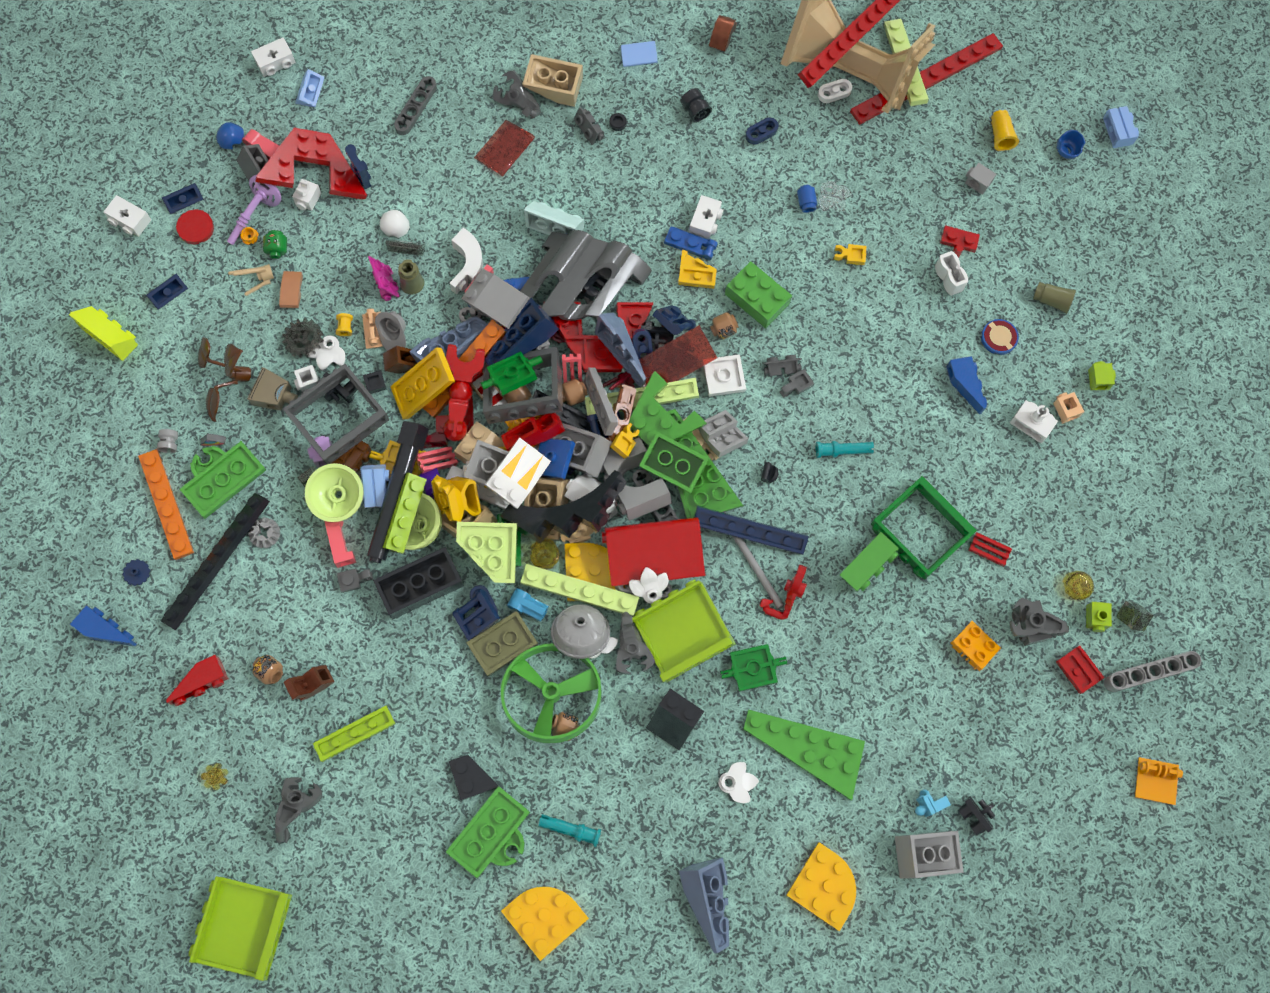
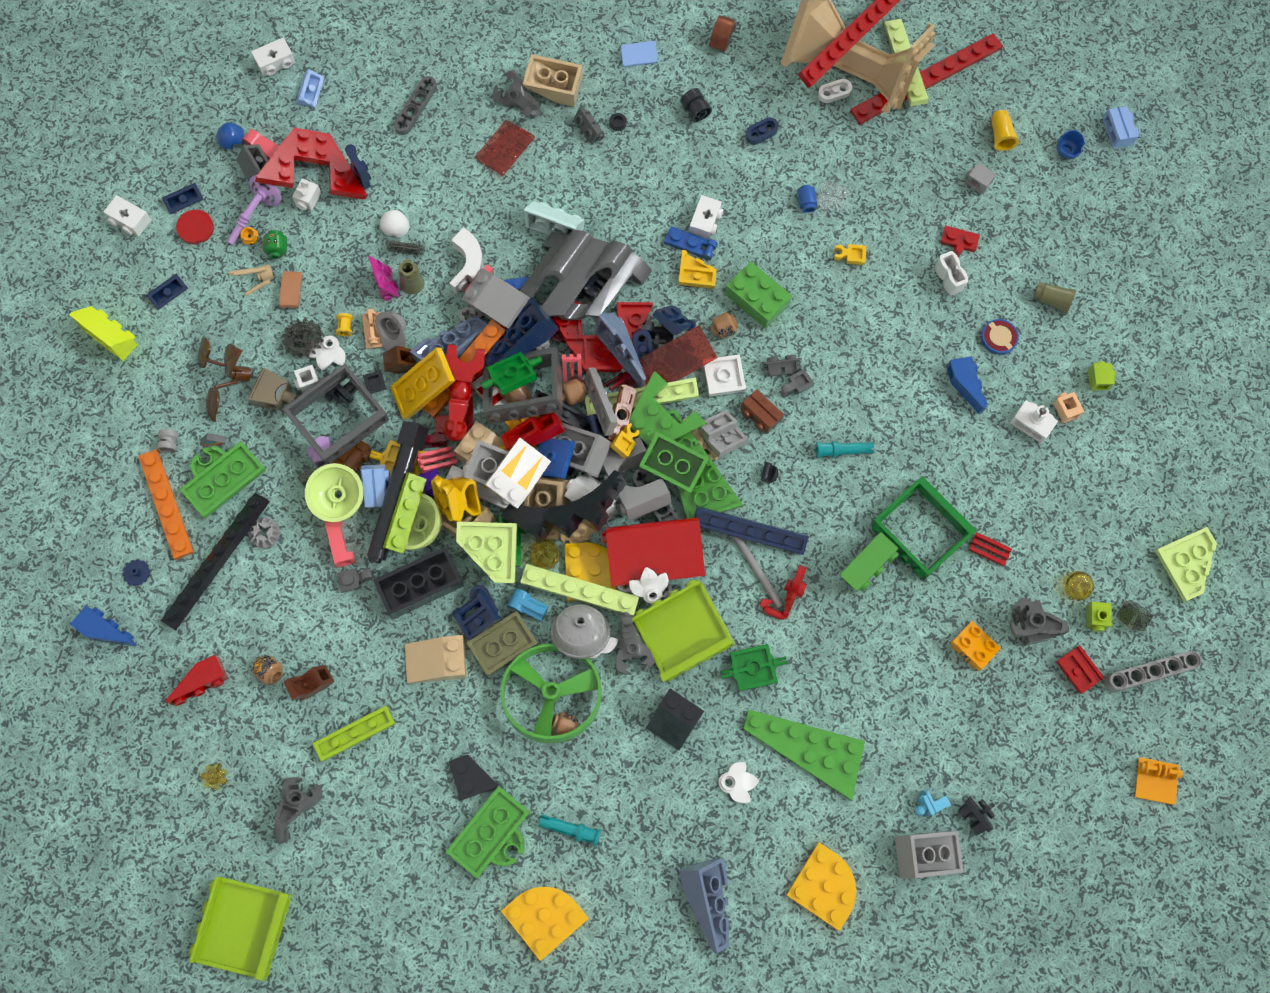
(436, 659): none -> tan slope
(761, 411): none -> copper brick
(1189, 562): none -> yellowish green plate

